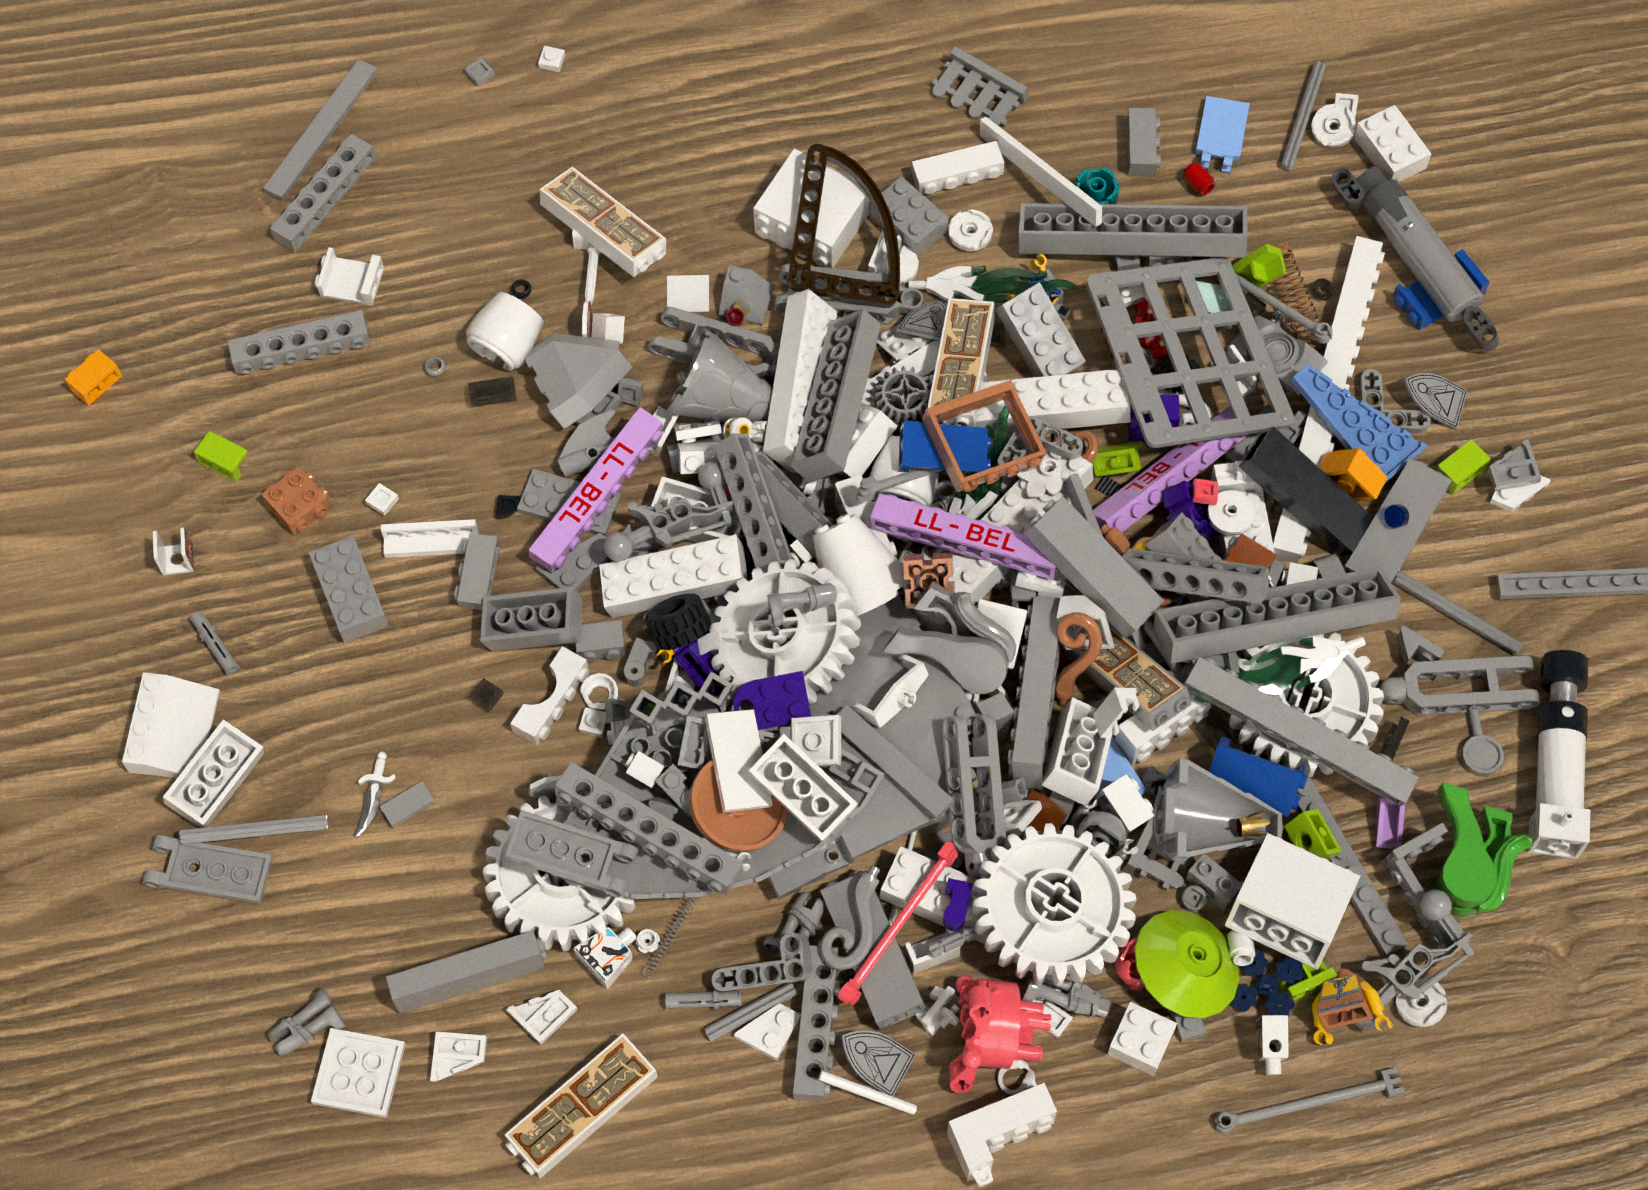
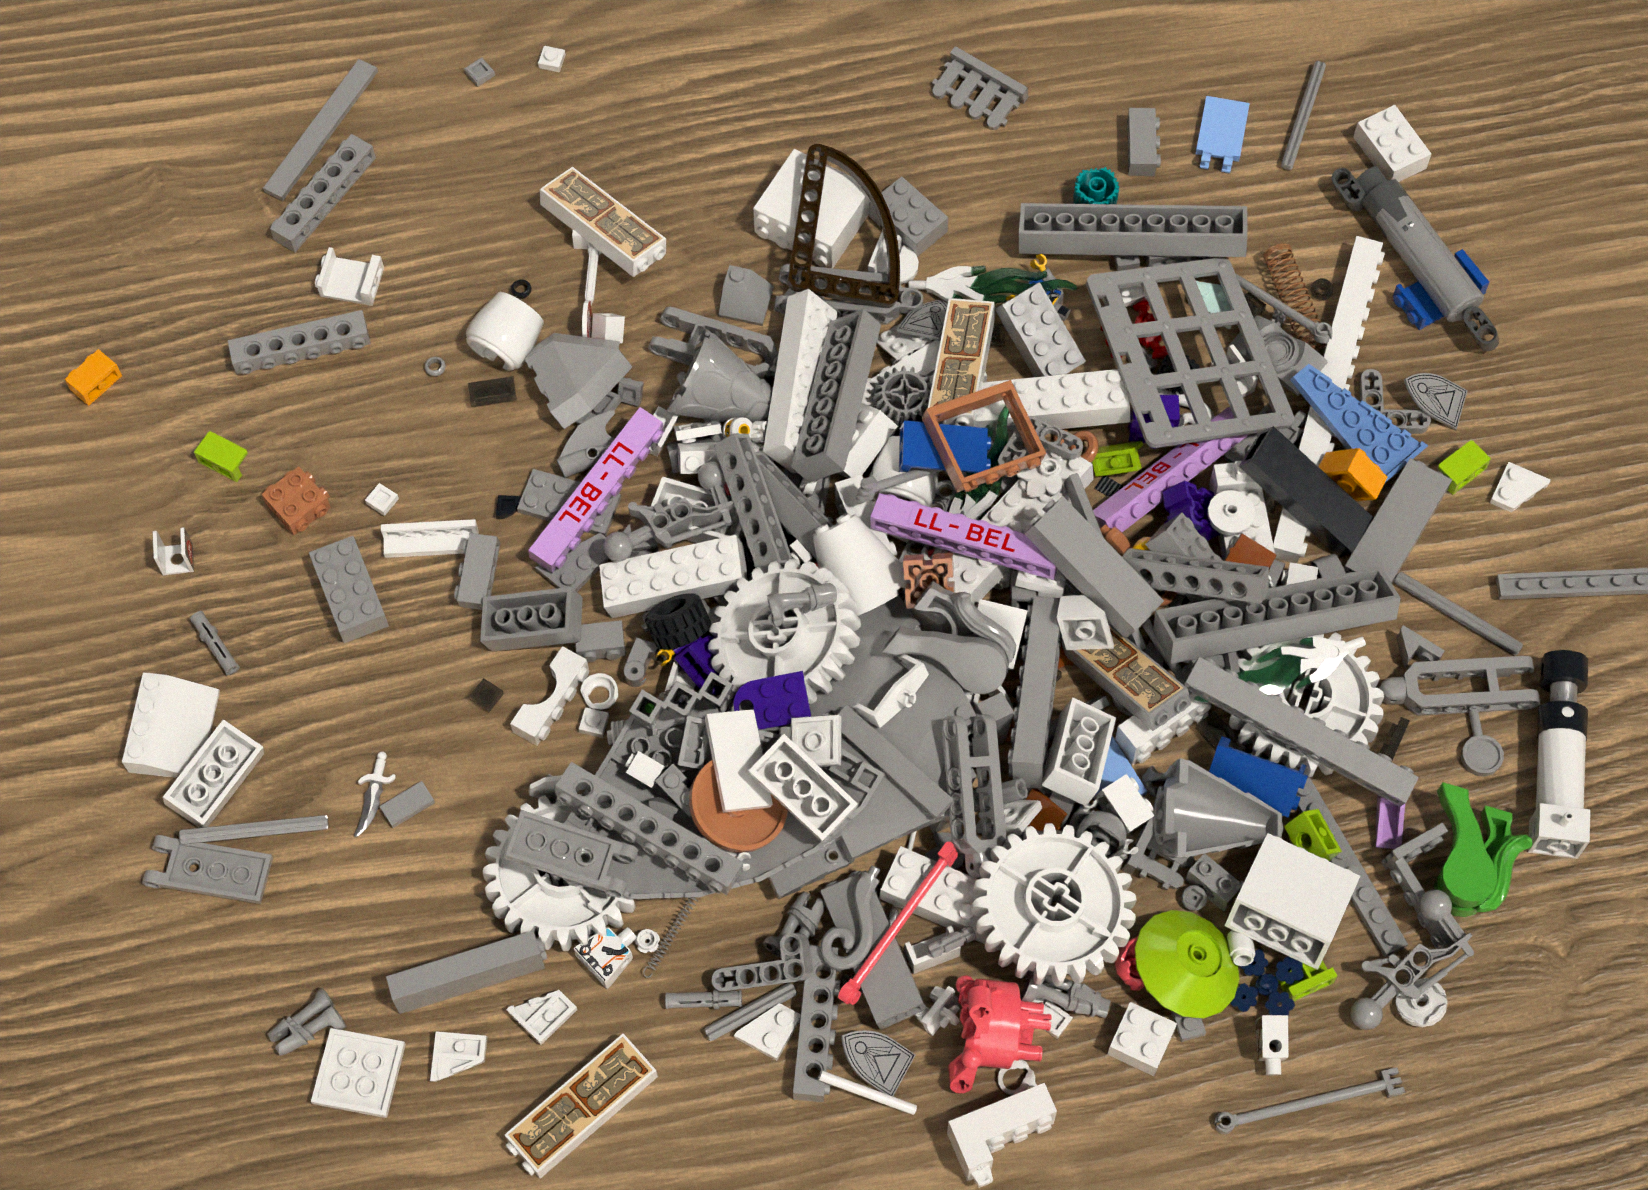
(616, 710): light grey plate -> none
(688, 292): white sticker -> none
(708, 642): white sticker -> none
(736, 315): dark red piece -> none
(956, 912): dark purple leg -> none
(957, 168): white brick -> none
(970, 221): white plate -> none
(1042, 172): white tile -> none
(1065, 682): nougat plant -> none
(1113, 708): white hinge -> none
(1199, 179): red brick -> none
(1205, 491): coral tile -> none
(1245, 825): pearl gold piece -> none
(1261, 265): lime panel -> none
(1331, 115): white plate -> none
(1344, 1003): torso -> none
(1349, 101): white plate -> none
(1396, 516): clear blue tile -> none
(1515, 468): light grey wing -> none

